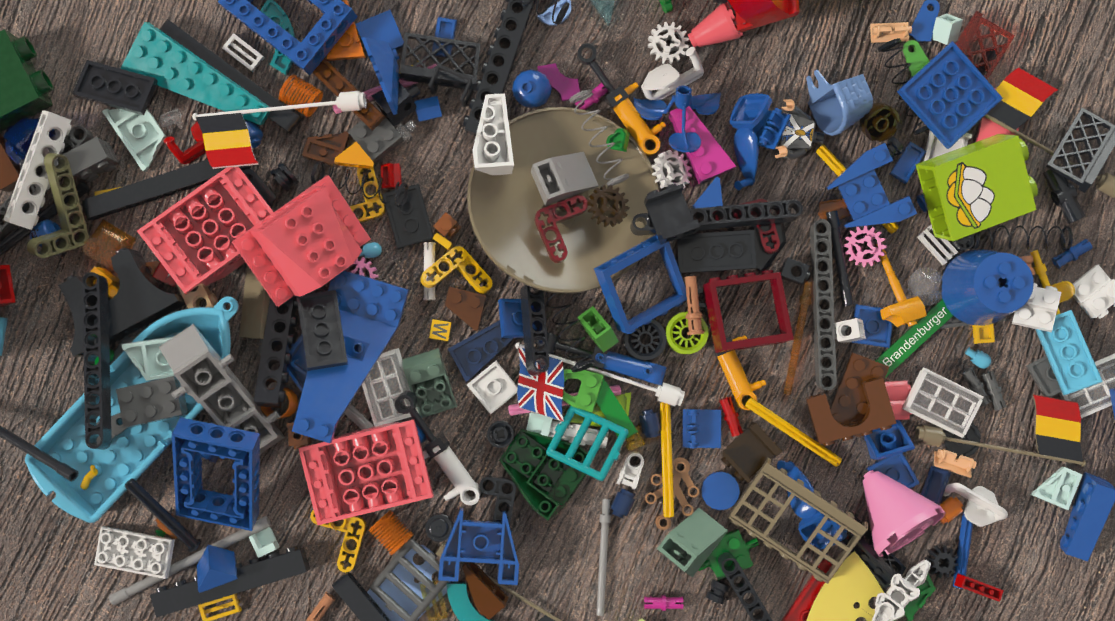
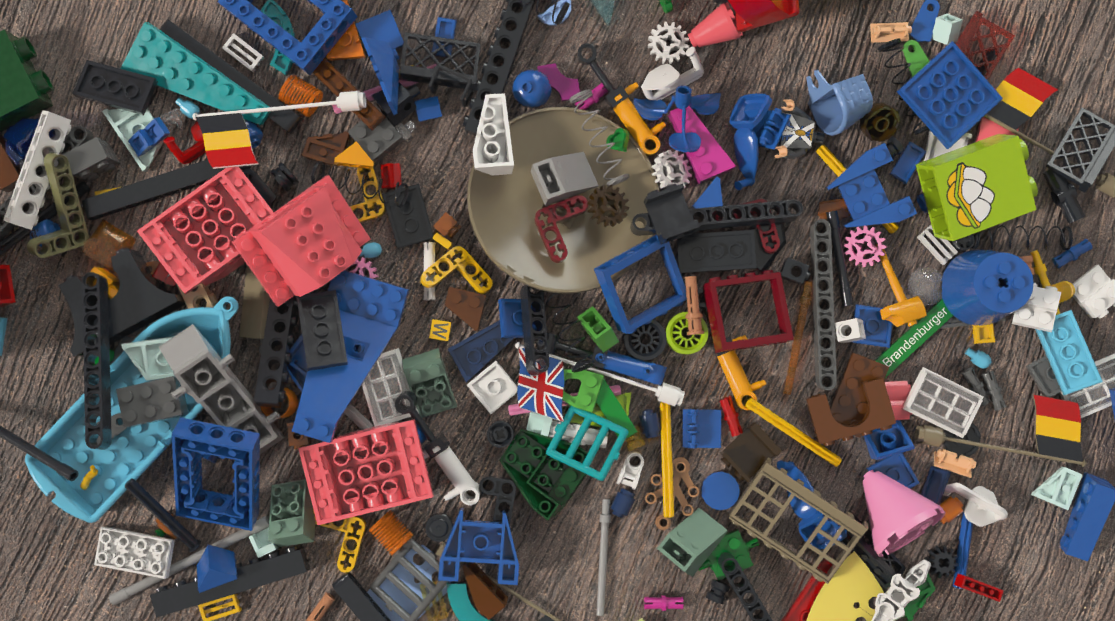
(149, 137): none -> blue slope
(187, 107): none -> medium azure cylinder
(291, 514): none -> sand green slope

